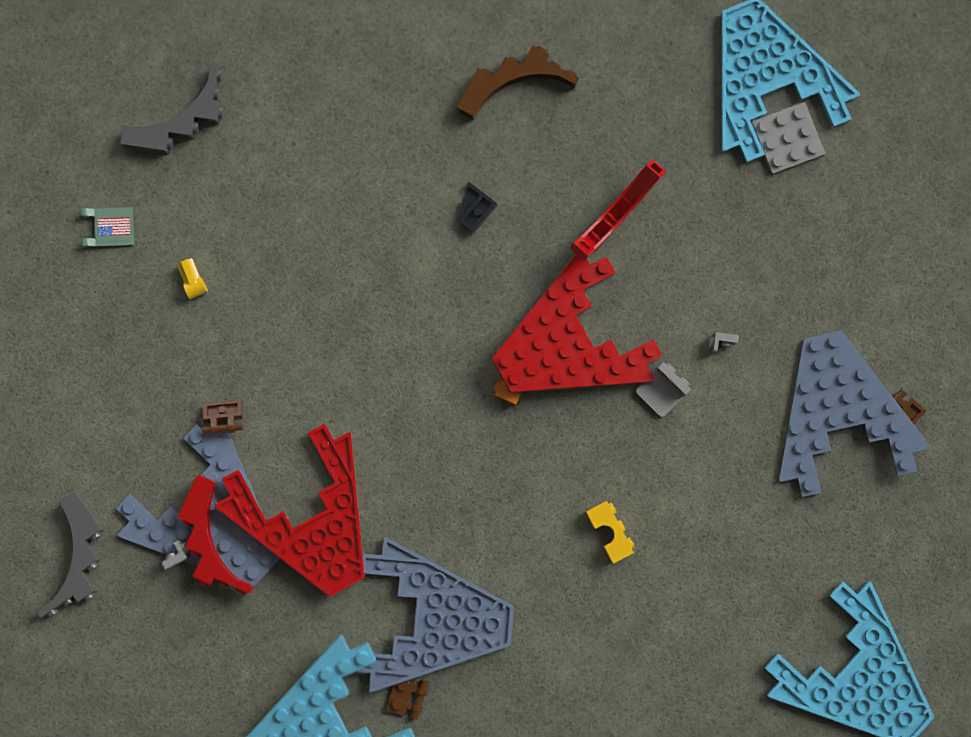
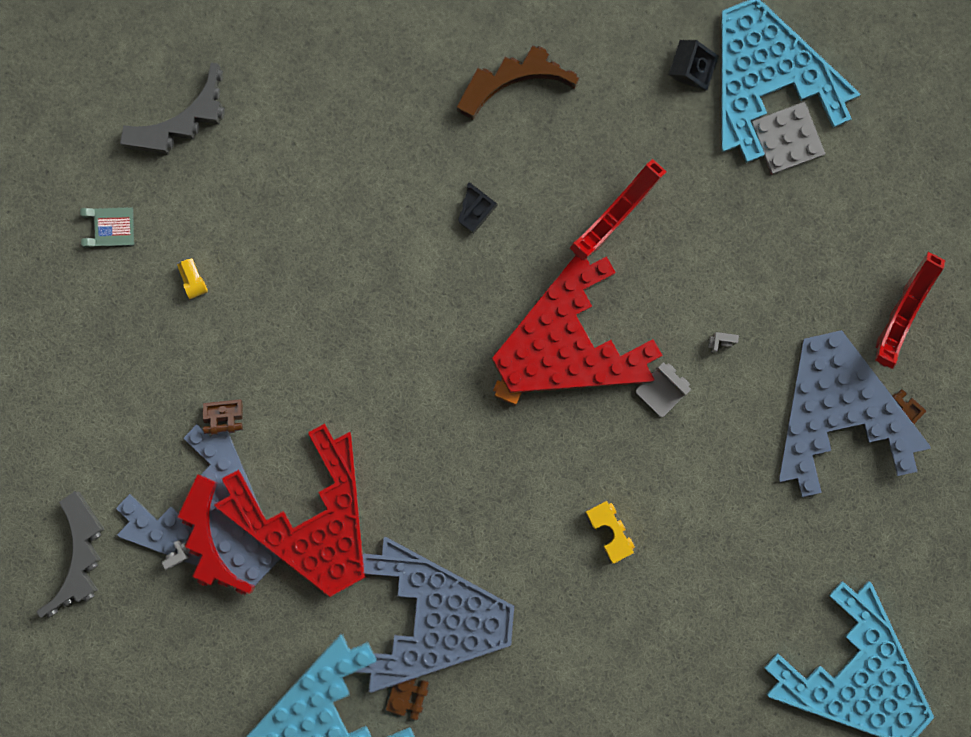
(693, 64): none -> black slope
(904, 312): none -> red arch

